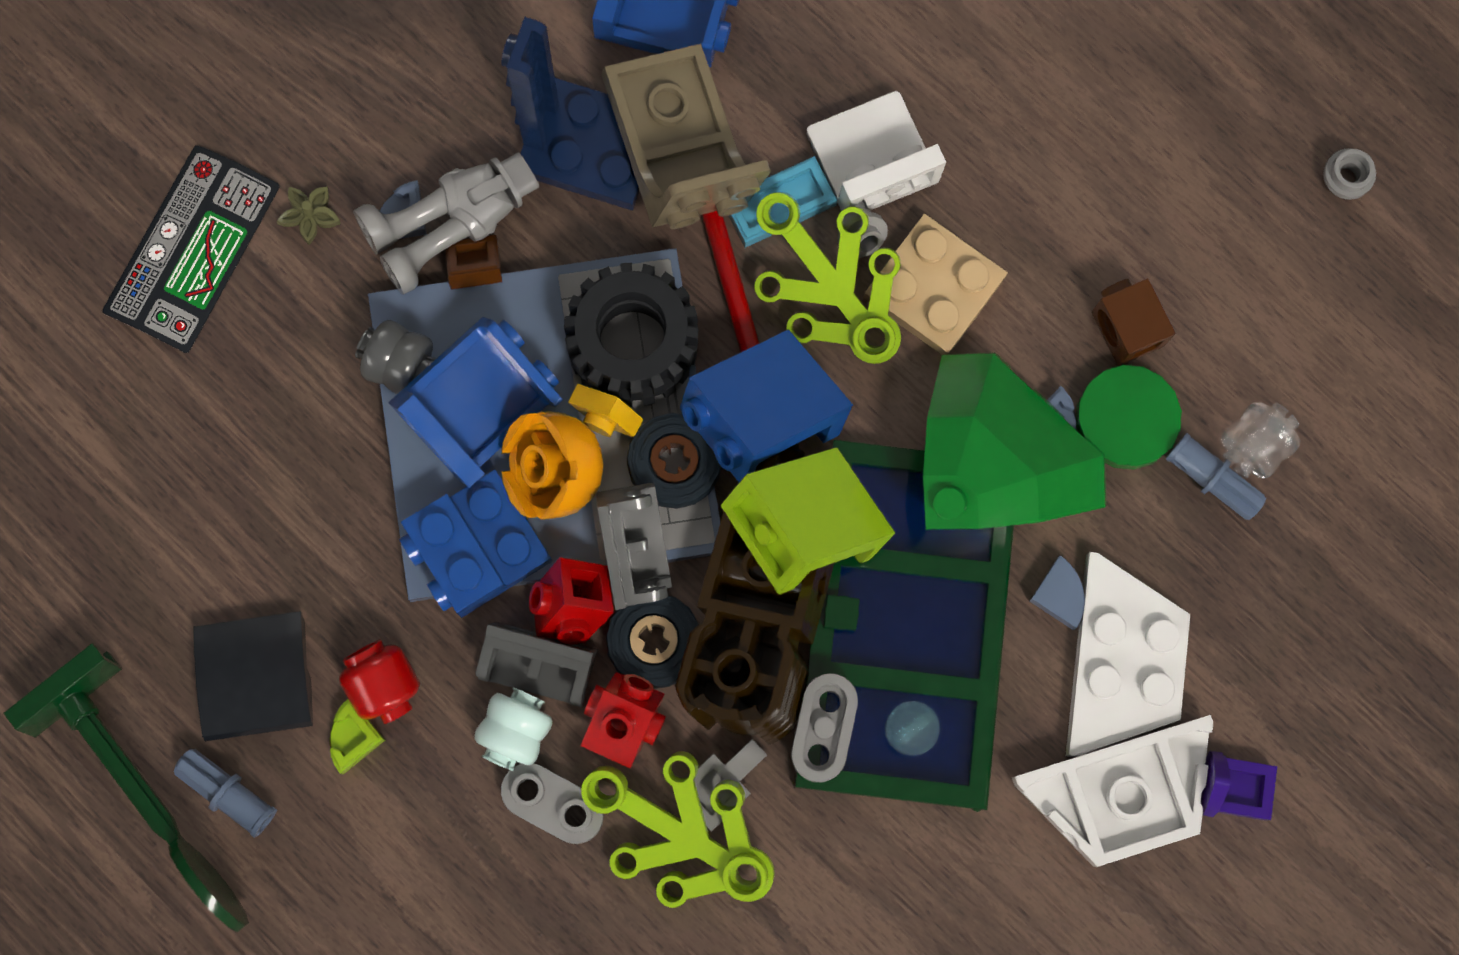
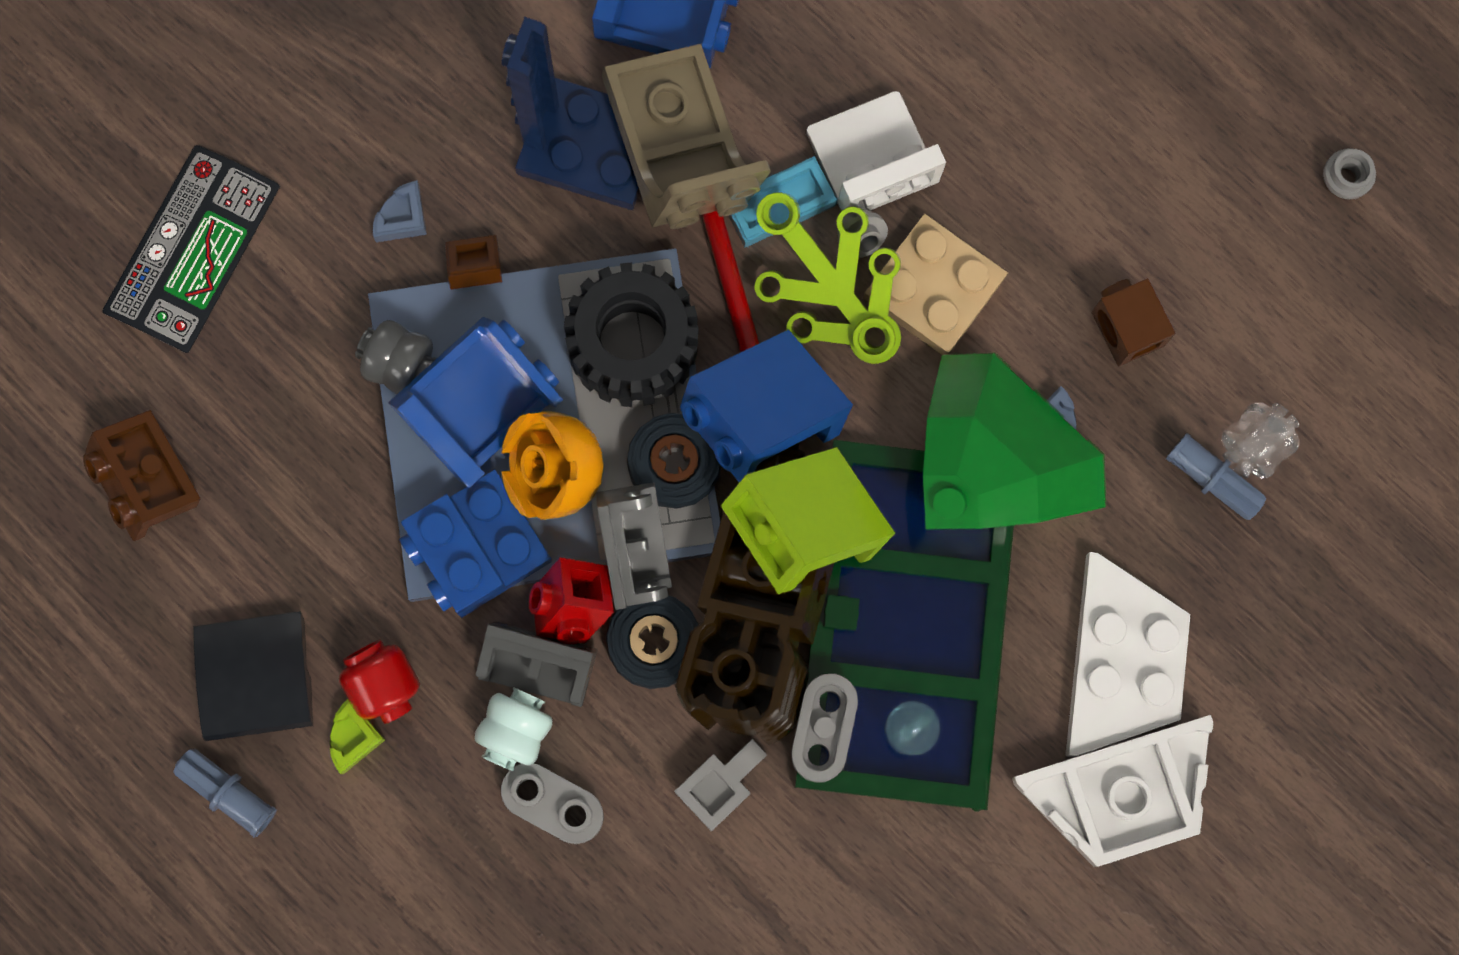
(67, 696): dark green piece -> none
(139, 474): none -> reddish brown bracket
(309, 212): olive plant -> none
(471, 197): light grey piece -> none
(605, 412): yellow plate -> none
(623, 718): red brick -> none
(686, 836): lime plant -> none
(1061, 594): sand blue tile -> none
(1129, 416): green tile -> none
(1238, 788): dark purple tile -> none

